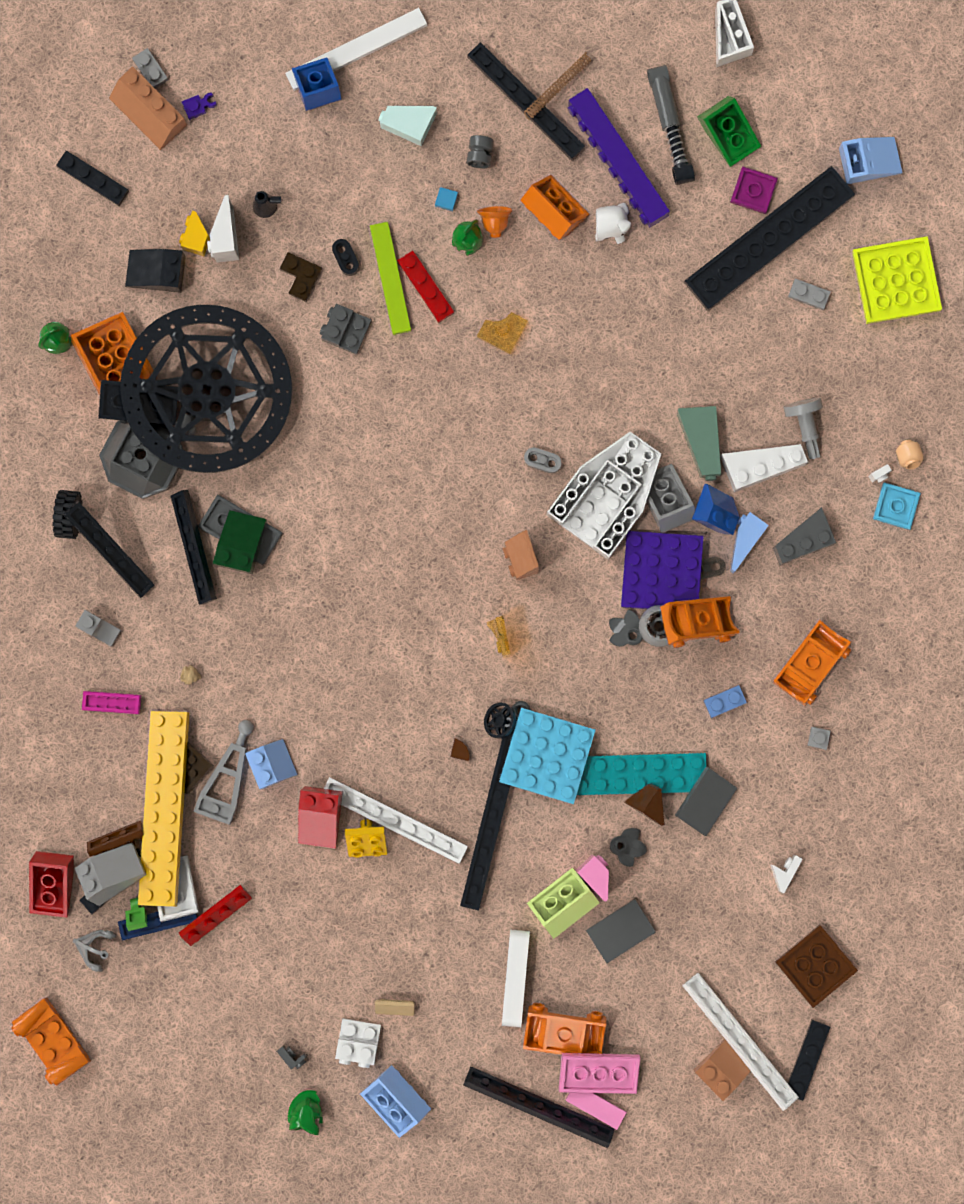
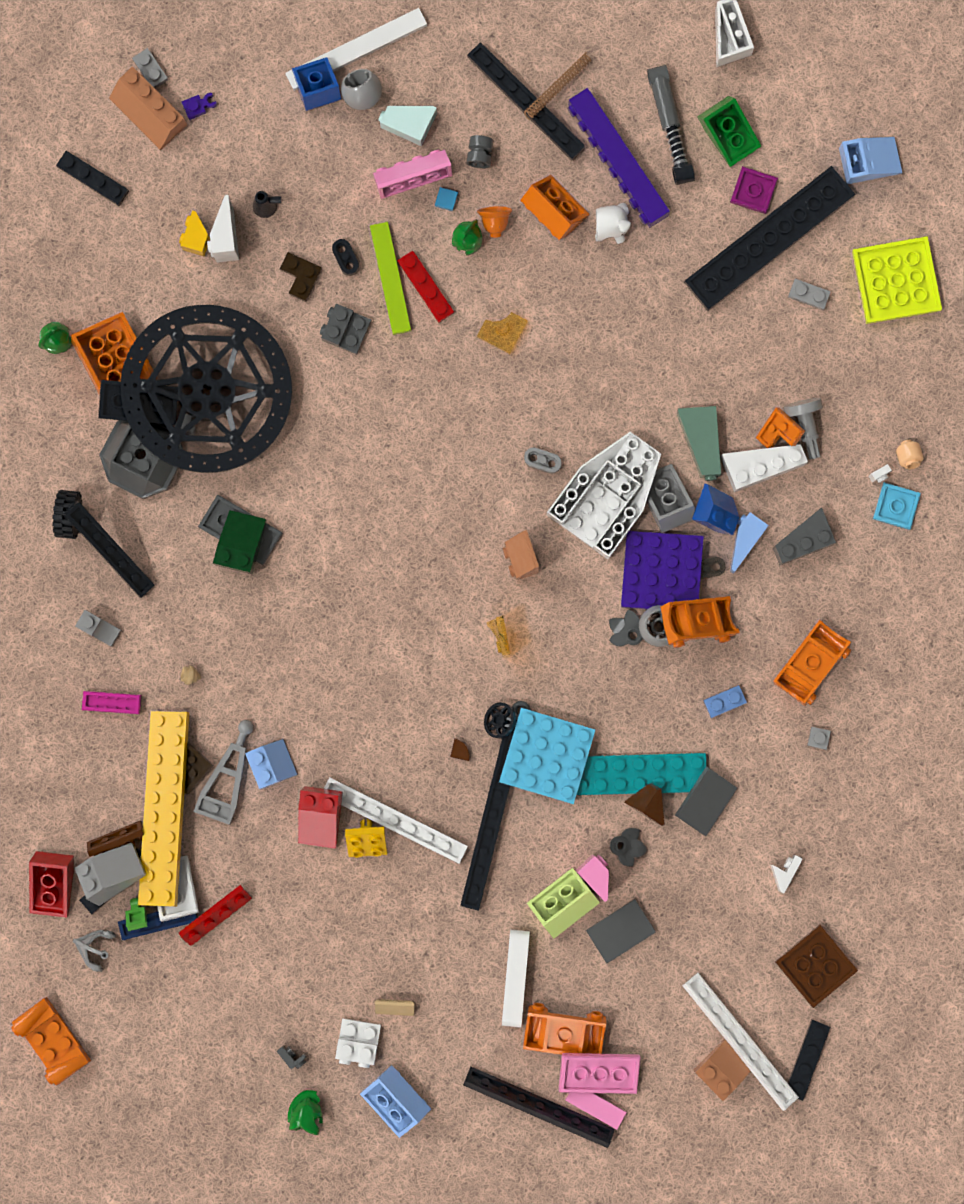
(156, 269): black slope -> none
(193, 547): black plate -> none
(361, 89): none -> light grey wheel
(412, 174): none -> bright pink slope
(778, 426): none -> orange tile

